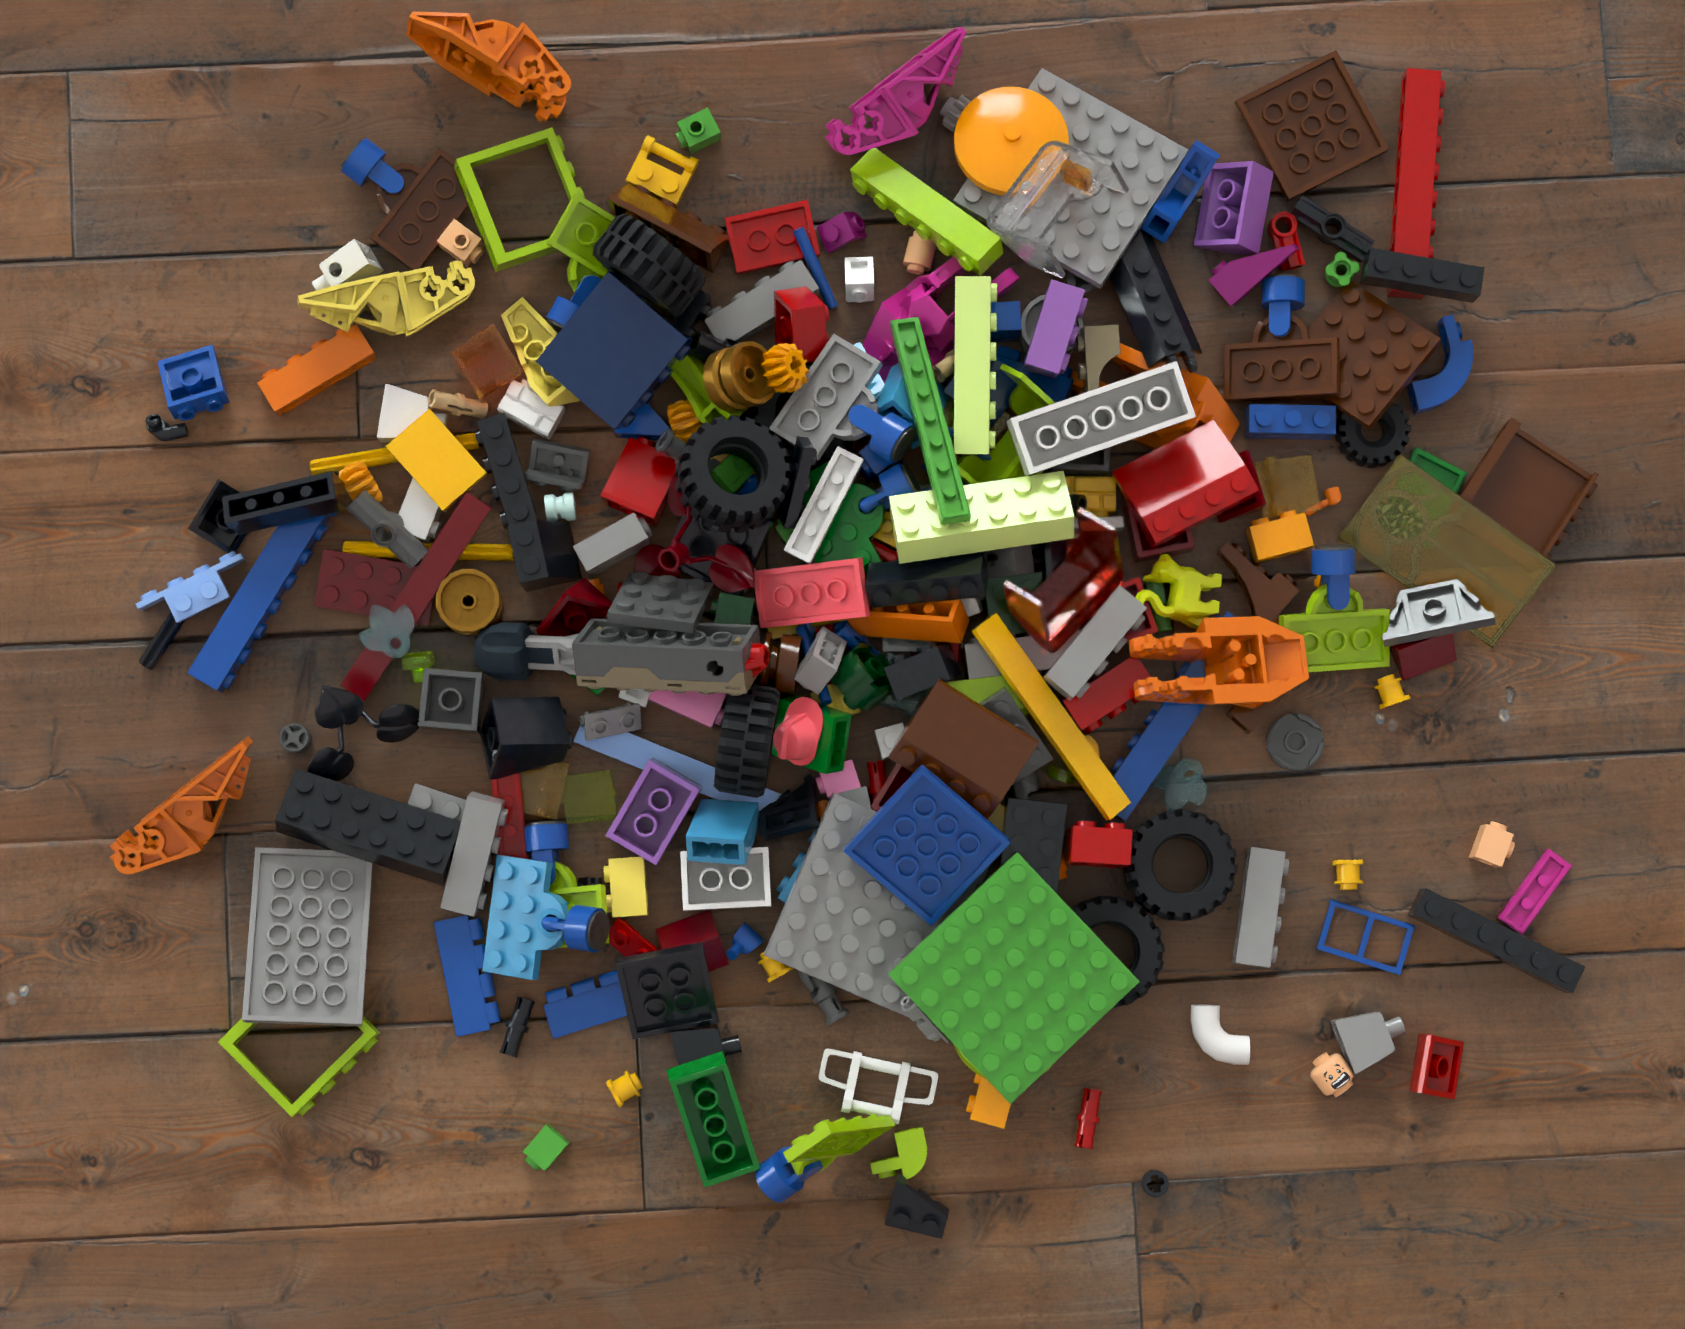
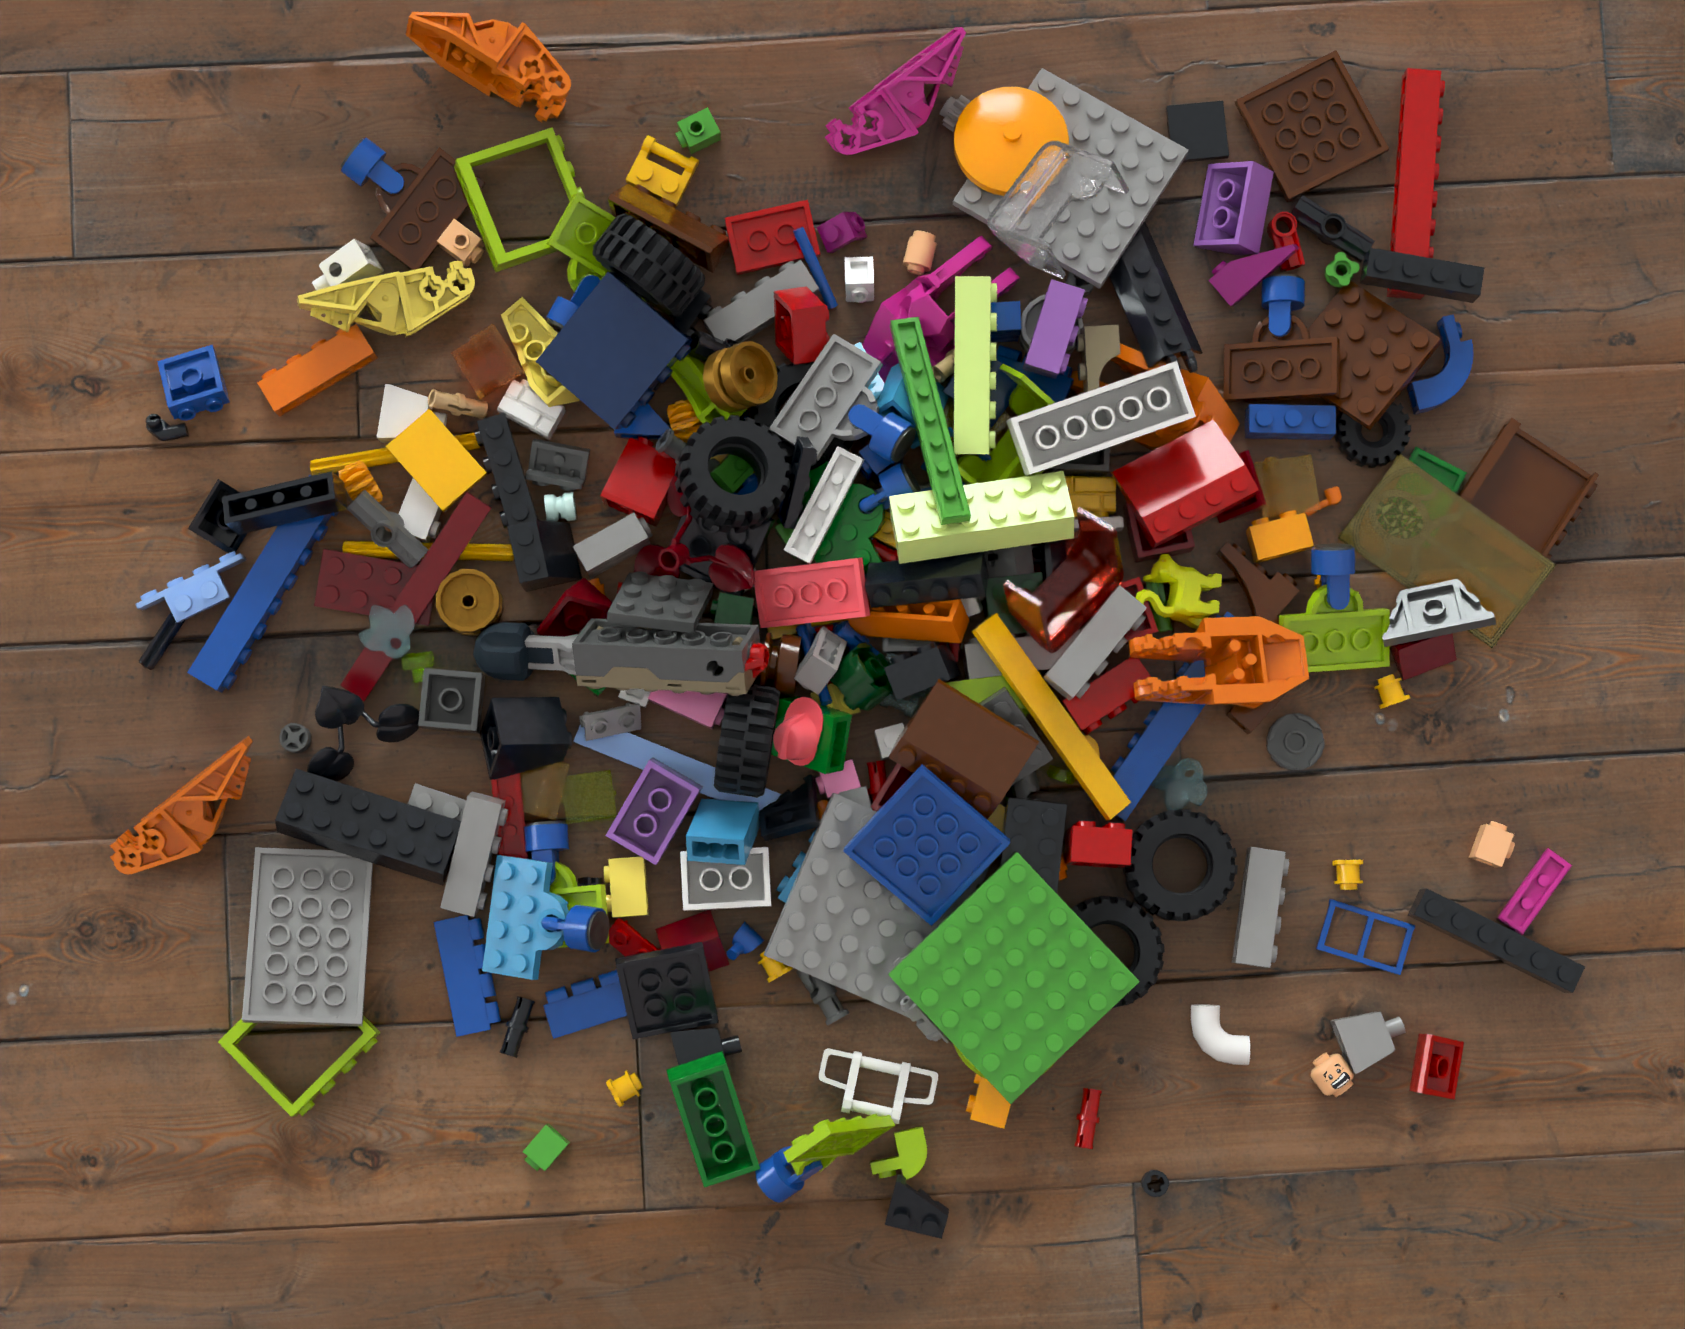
(785, 368): light orange gear -> none
(926, 211): lime brick -> none
(1076, 175): clear orange tile -> none
(1077, 501): black hinge -> none
(1180, 191): blue arch -> none
(1199, 129): none -> black tile

